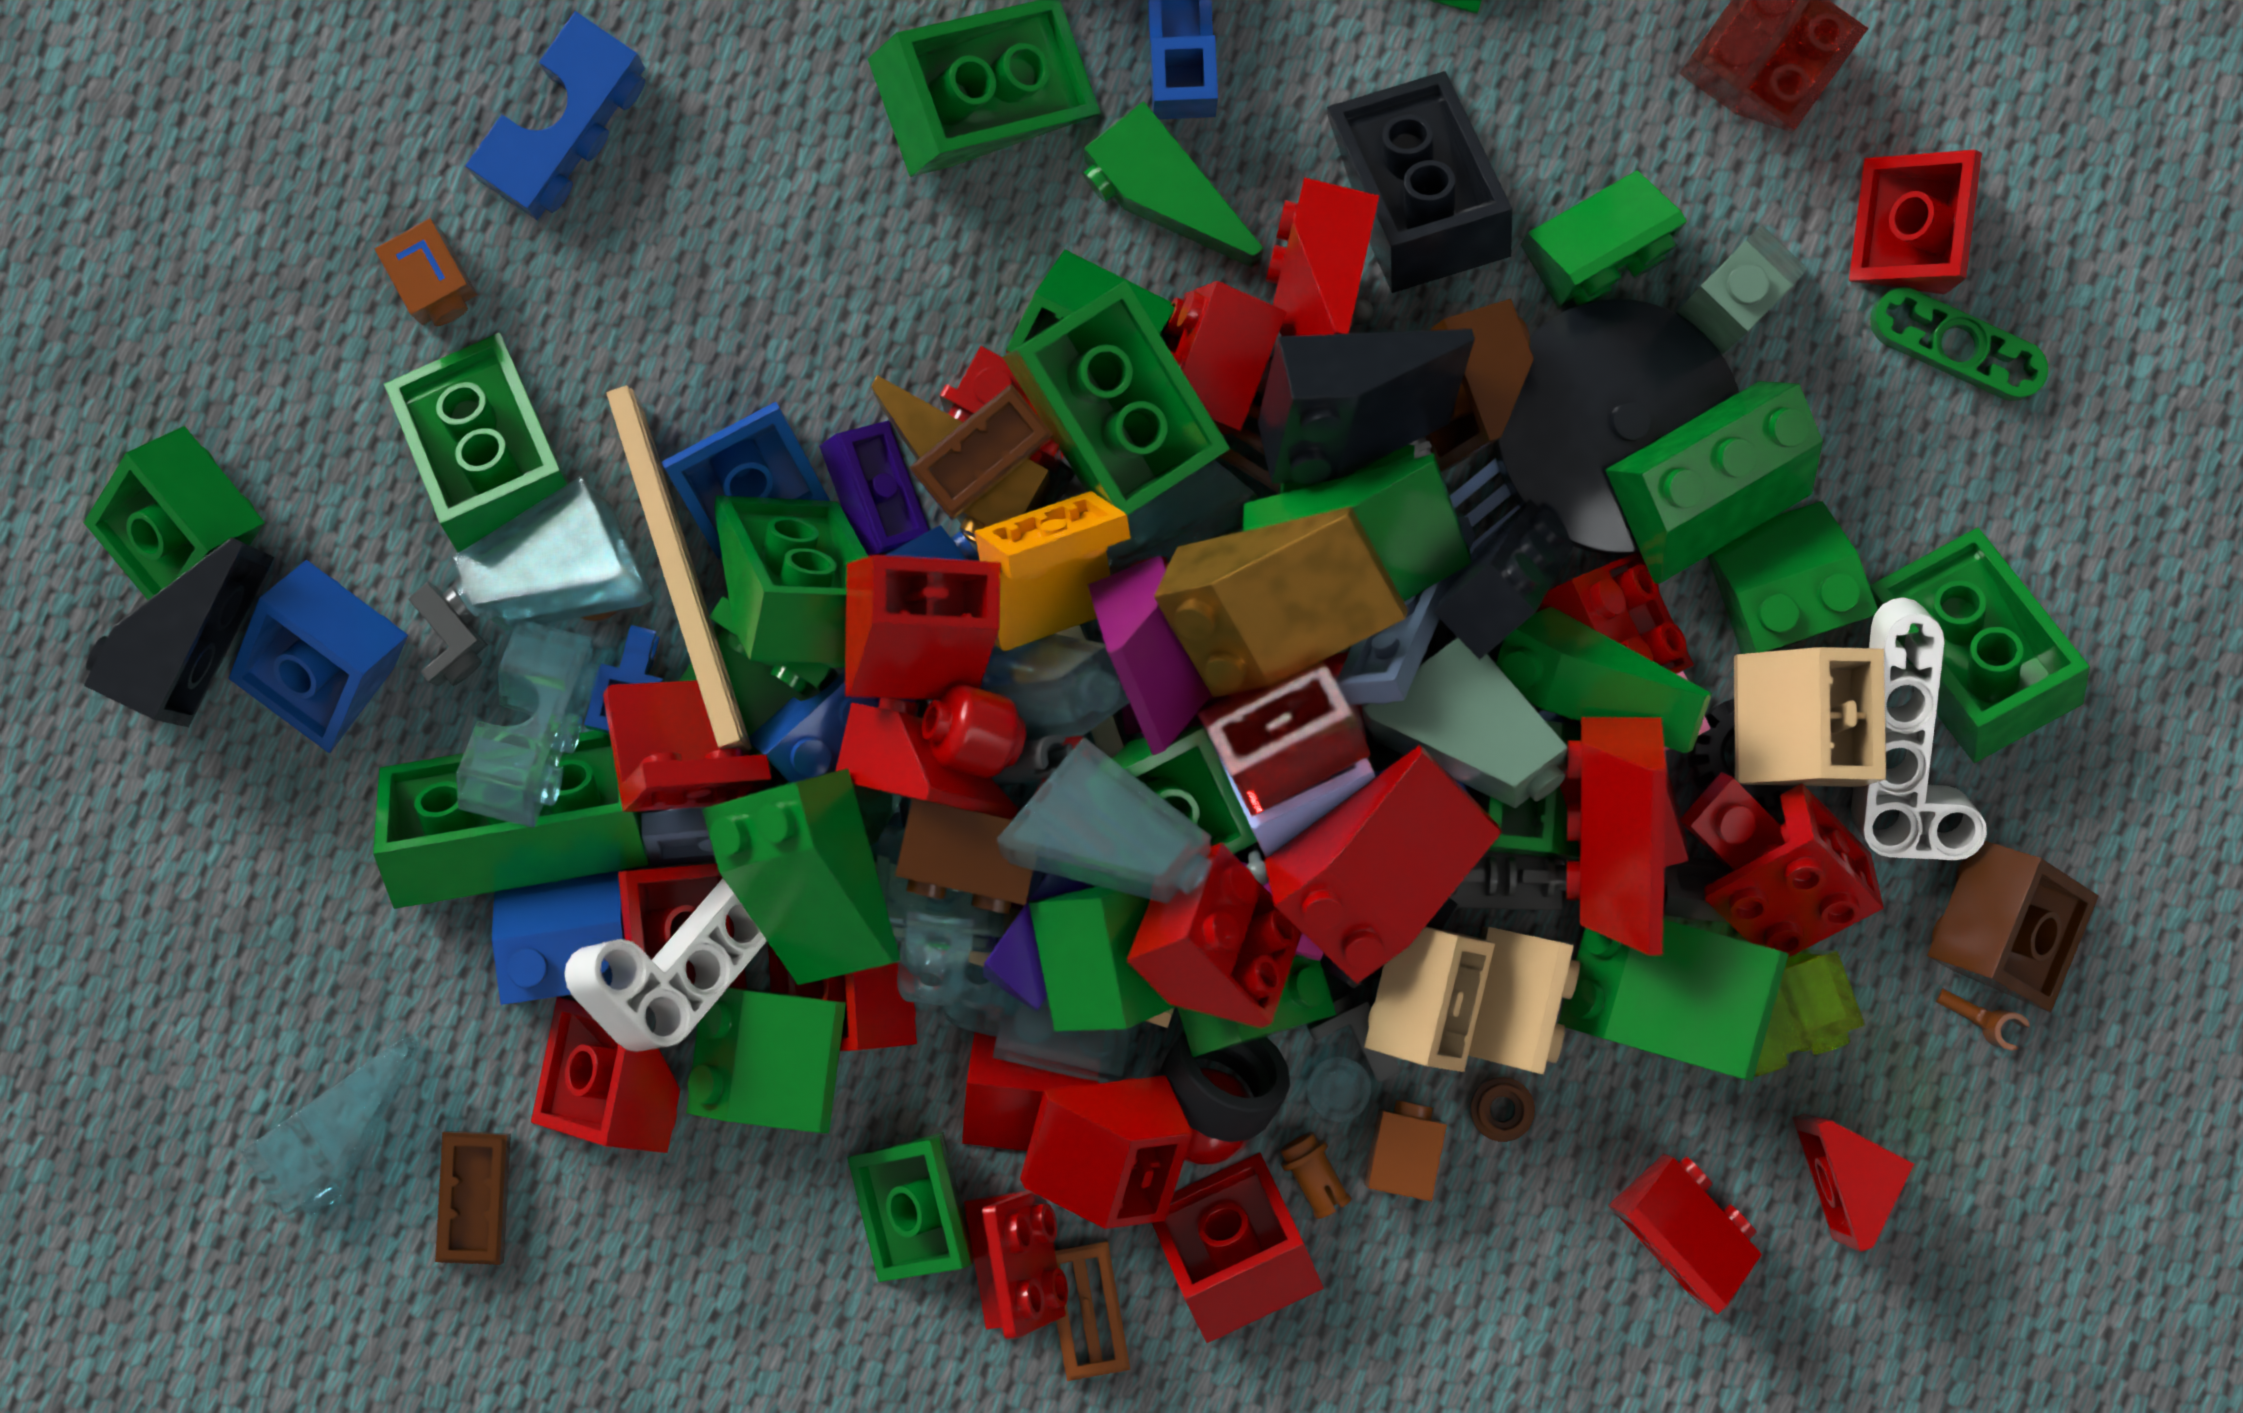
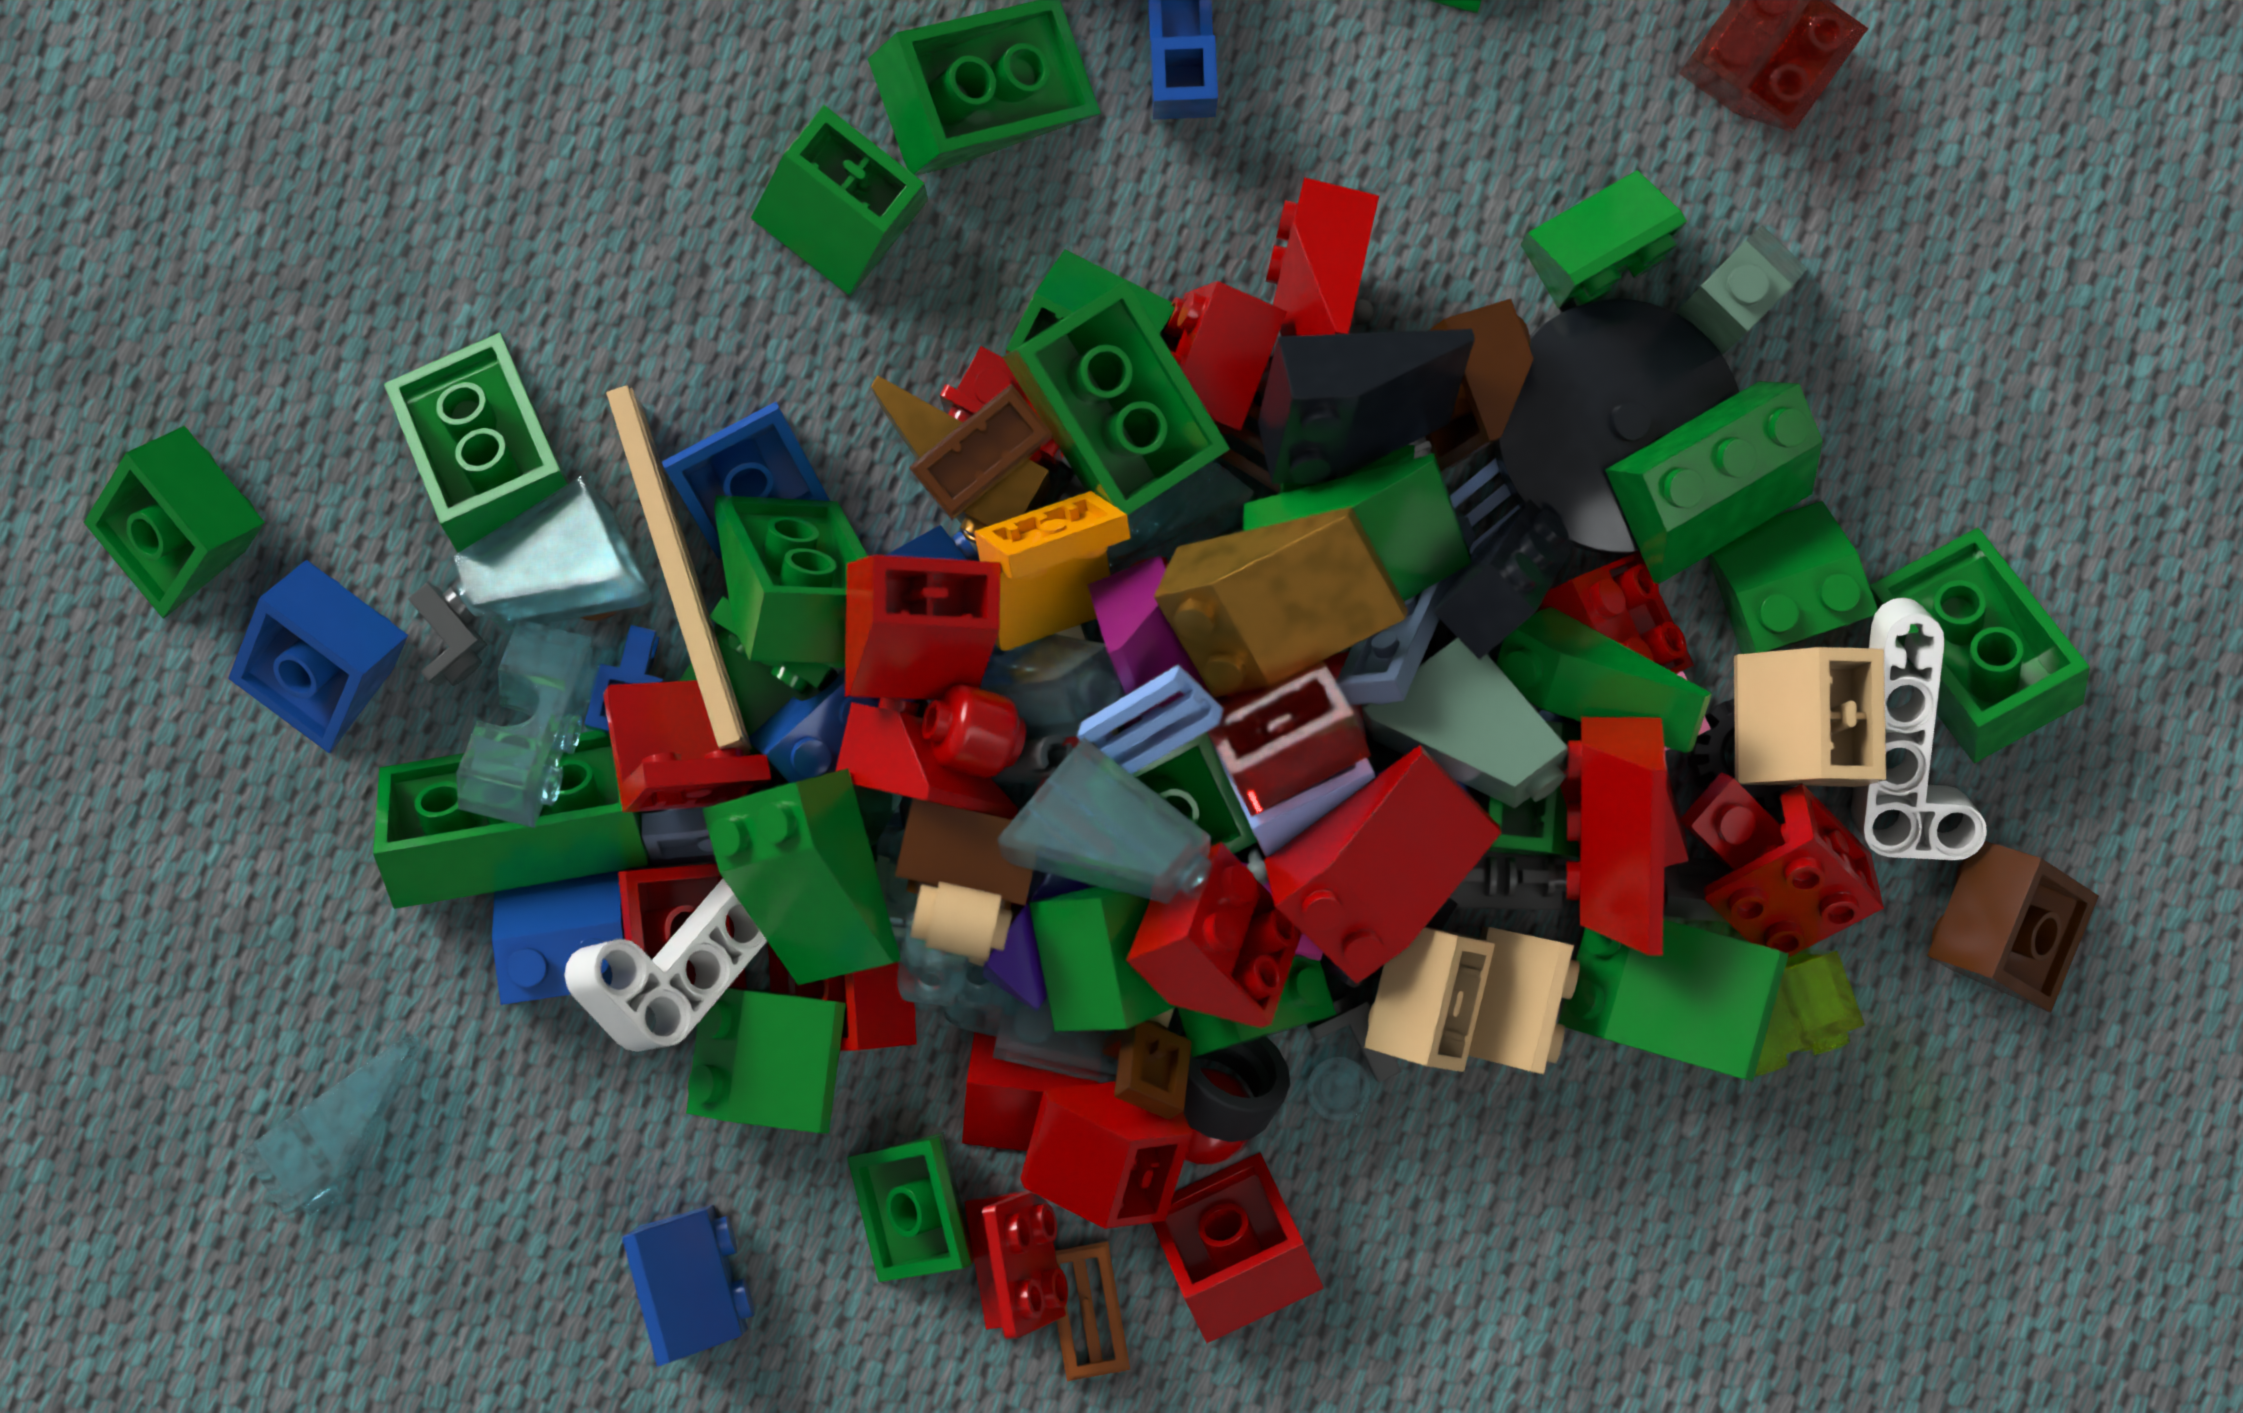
(175, 642): black slope -> none
(427, 274): dark orange brick -> none
(473, 1197): reddish brown plate -> none
(535, 165): blue arch -> none
(601, 1089): red slope -> none
(688, 1283): none -> blue slope
(838, 201): none -> green slope
(874, 487): dark purple slope -> none
(960, 920): none -> tan brick
(1150, 1067): none -> reddish brown bracket
(1159, 729): none -> light blue tile
(1160, 183): green slope -> none
(1314, 1174): dark orange pin -> none
(1405, 1151): dark orange brick -> none
(1433, 181): black slope -> none
(1523, 1109): reddish brown plate -> none
(1688, 1231): red slope -> none
(1852, 1179): red slope -> none
(1916, 220): red slope -> none
(1982, 333): green beam -> none
(1989, 1021): dark orange hand -> none

